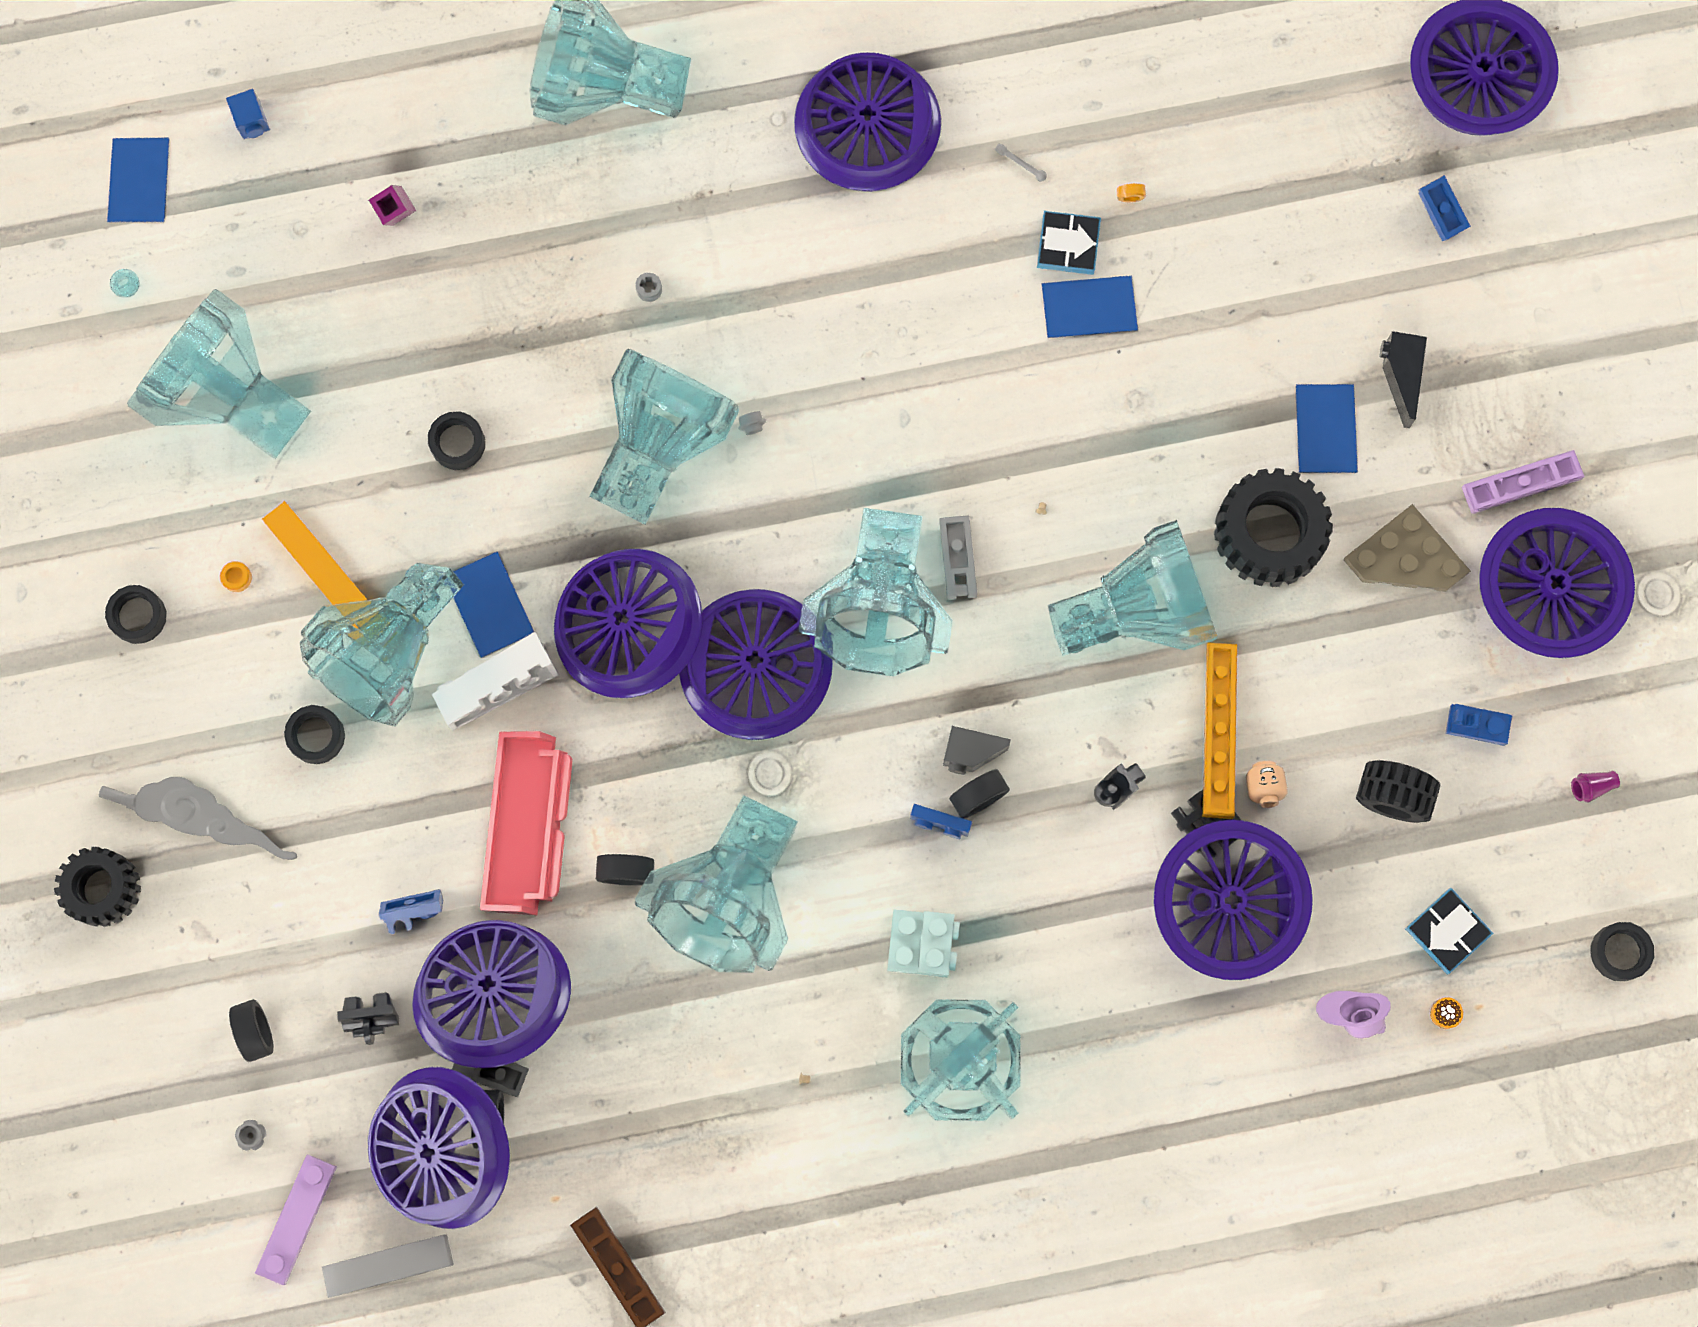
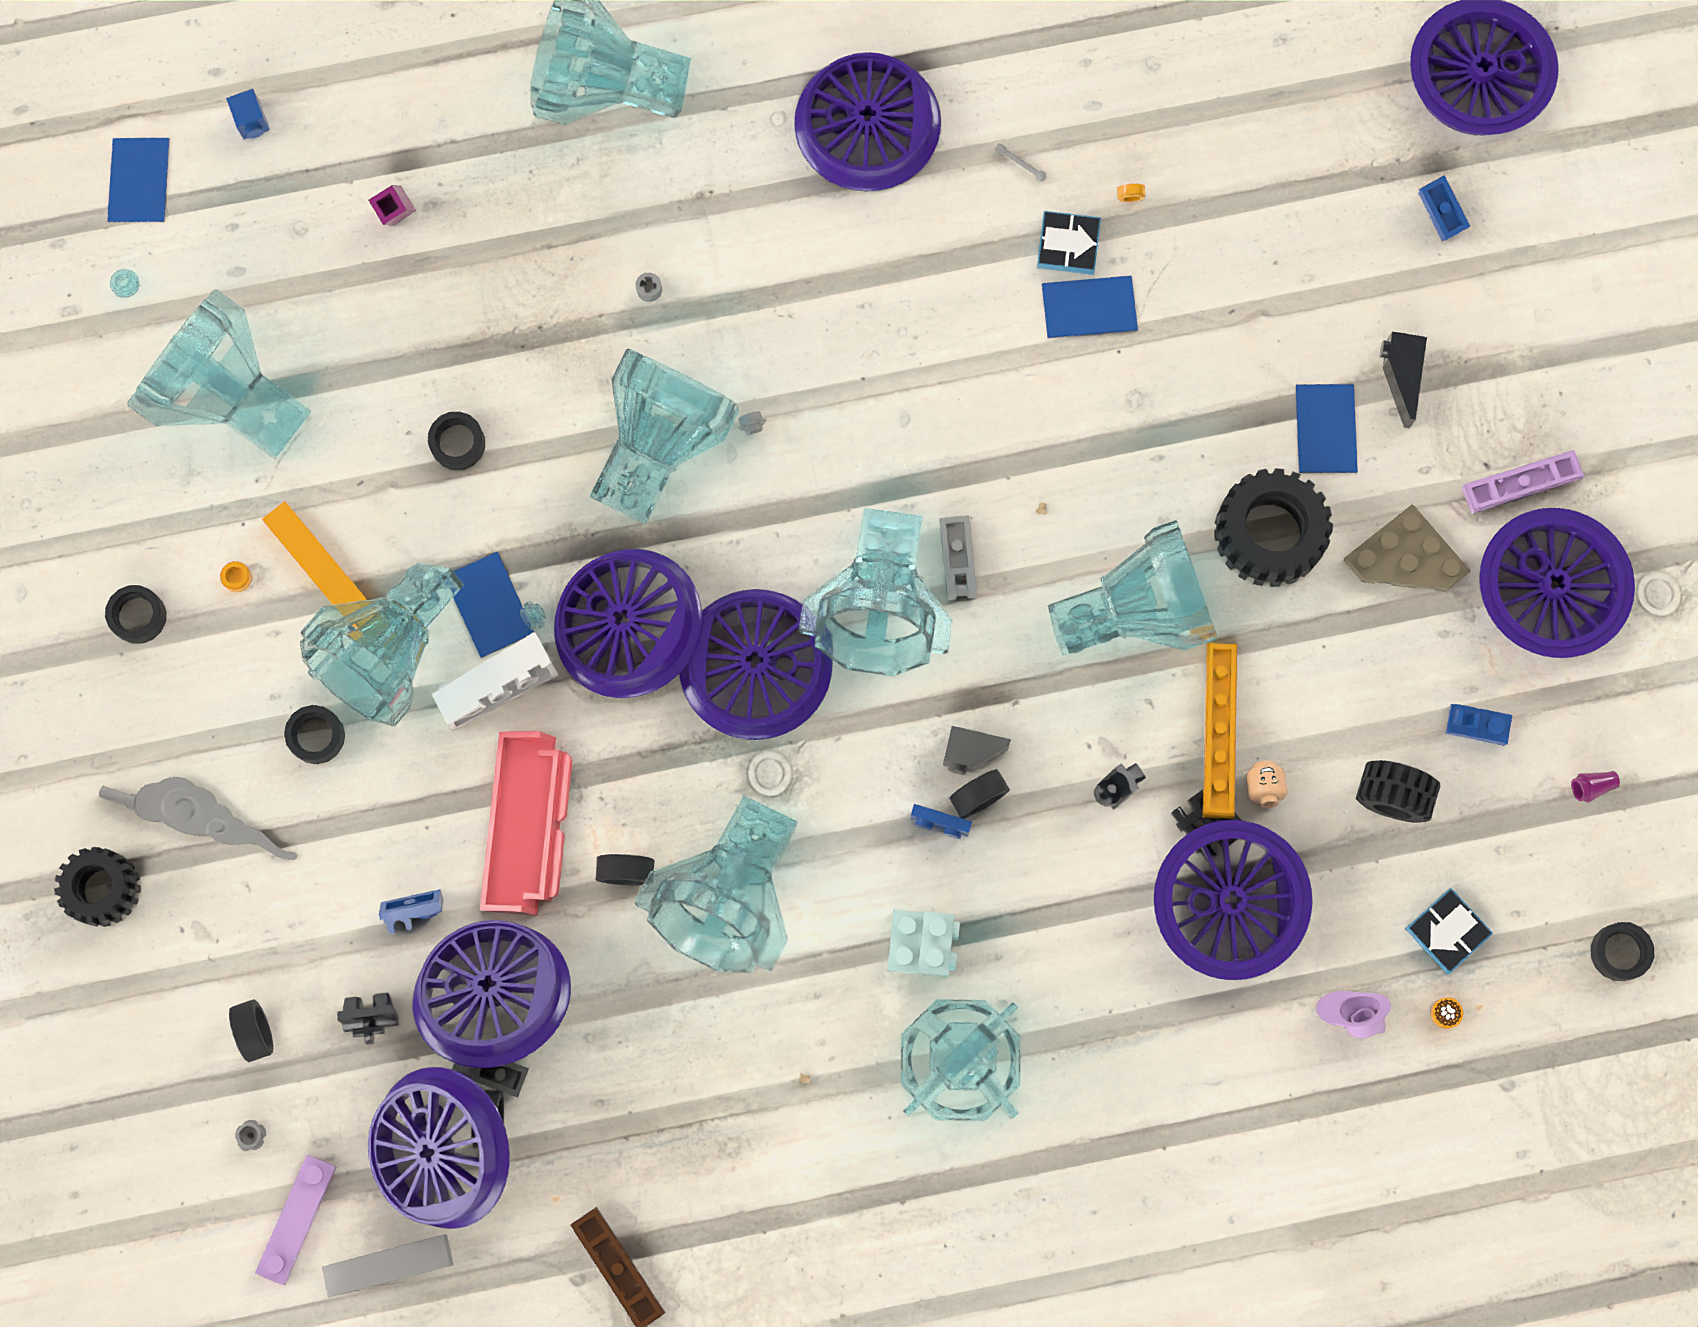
(533, 615): none -> clear light blue plate

